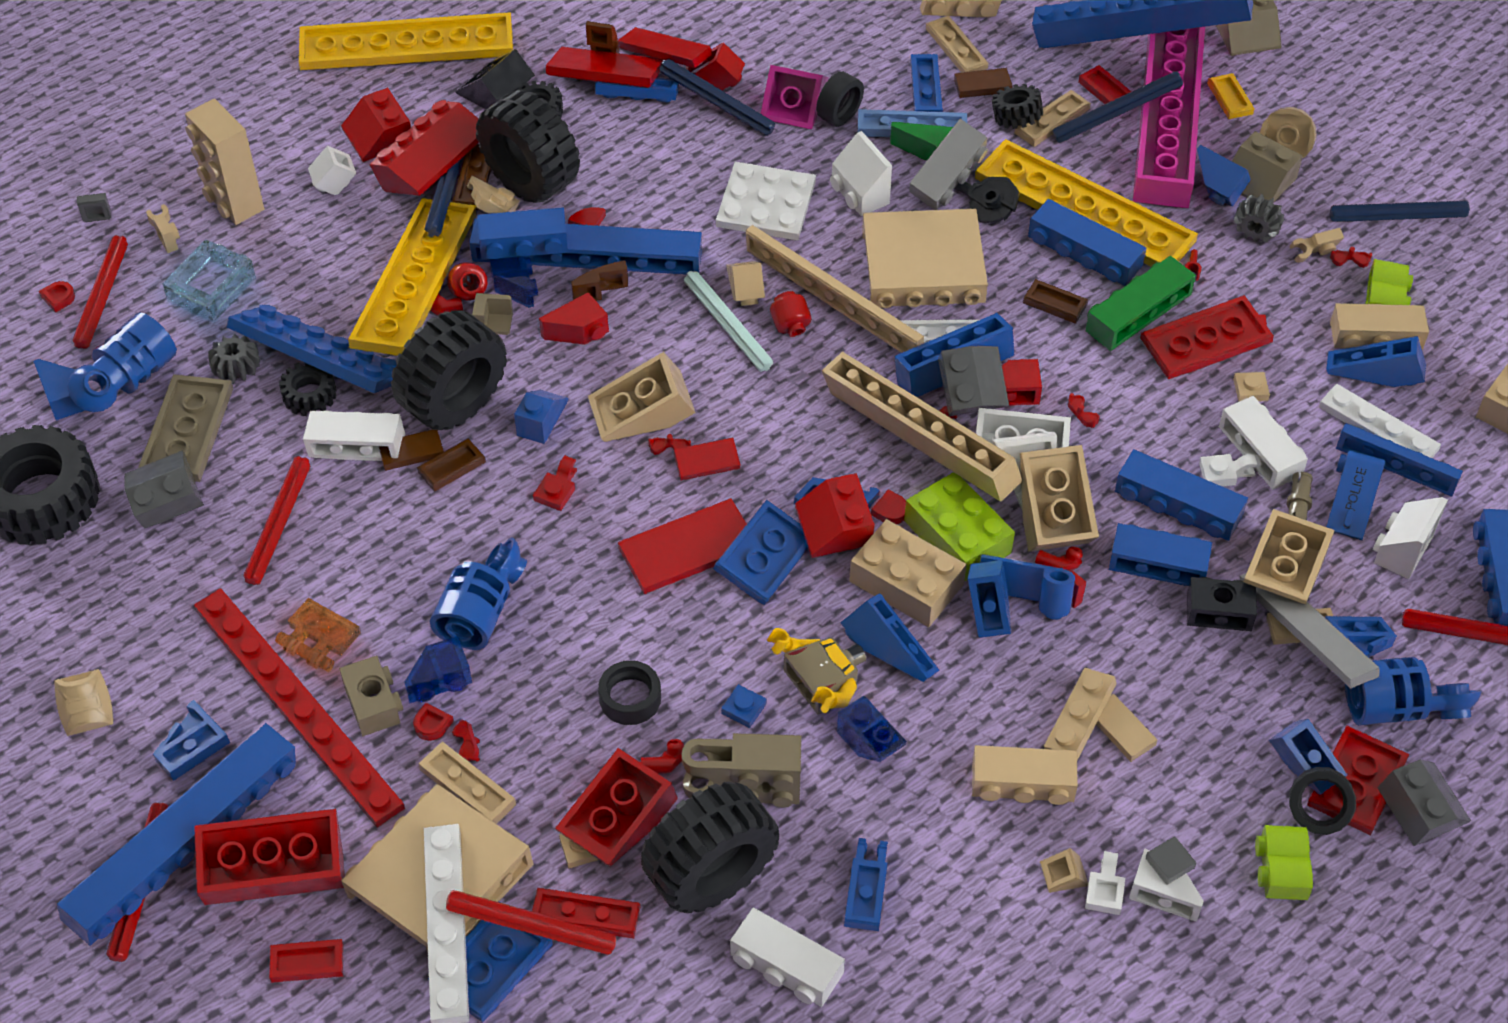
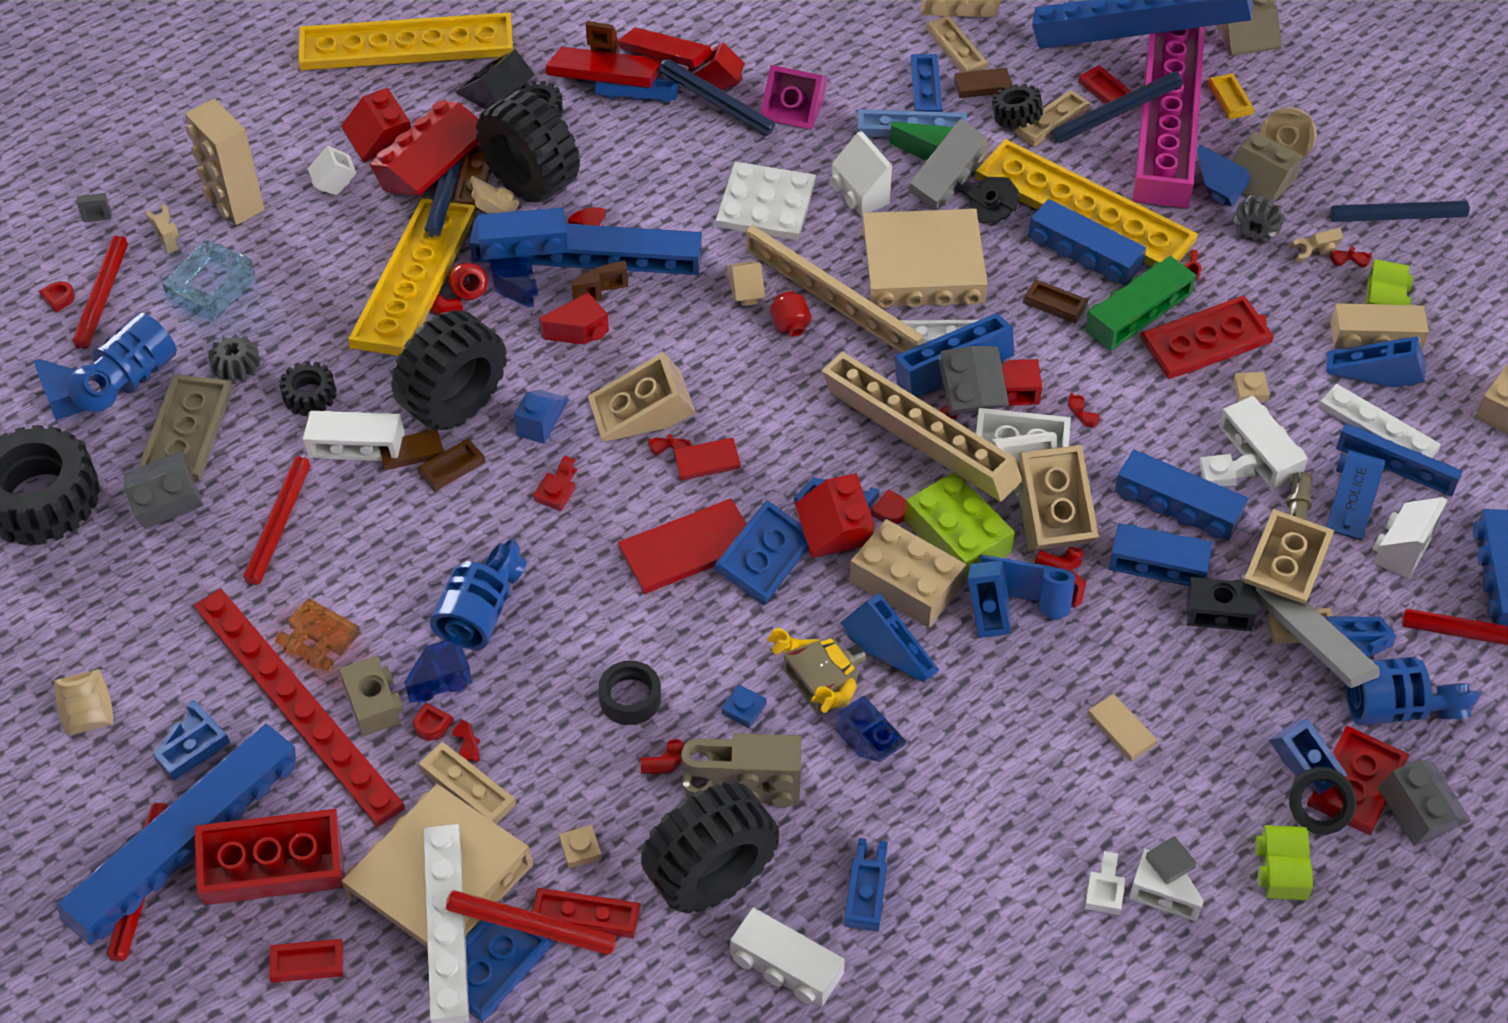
(314, 347): blue plate -> none
(494, 312): dark tan panel -> none
(617, 808): red slope -> none
(728, 321): light aqua axle -> none
(840, 98): black tyre -> none
(1024, 774): tan brick -> none
(1064, 871): tan slope -> none
(1081, 711): tan plate -> none

